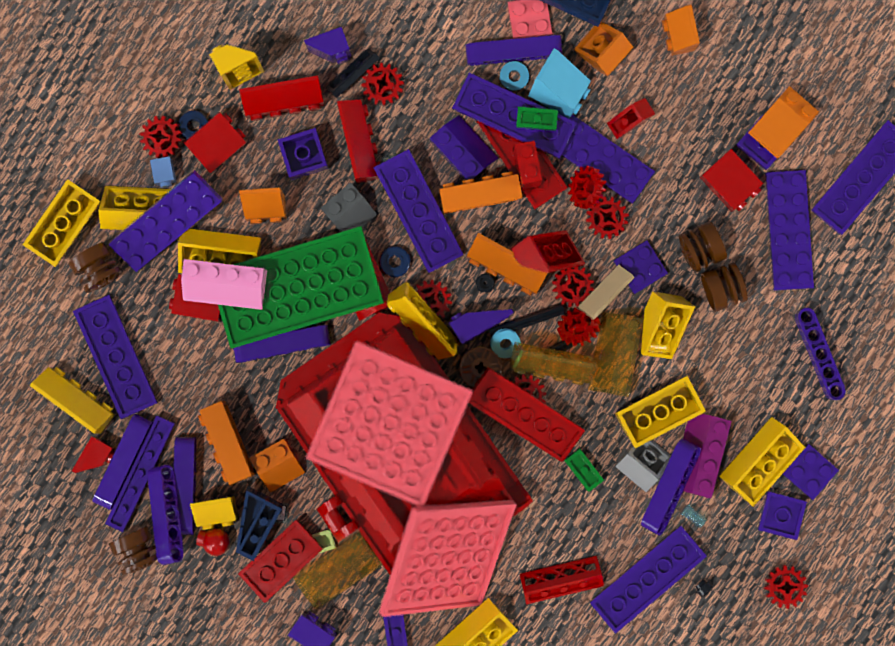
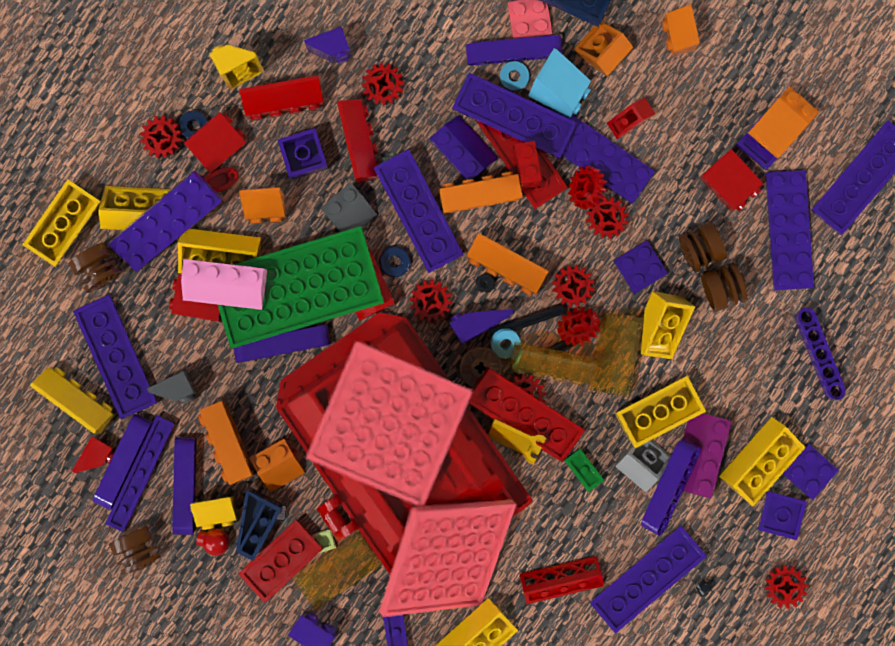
(163, 172): medium blue brick -> none
(165, 515): dark purple beam -> none
(176, 388): none -> dark grey slope
(222, 178): none -> red arm
(352, 72): black tile -> none
(422, 321): yellow slope -> none
(516, 440): none -> yellow flag
(537, 118): green plate -> none
(548, 252): red slope -> none
(606, 292): tan tile -> none
(694, 516): clear light blue pin -> none

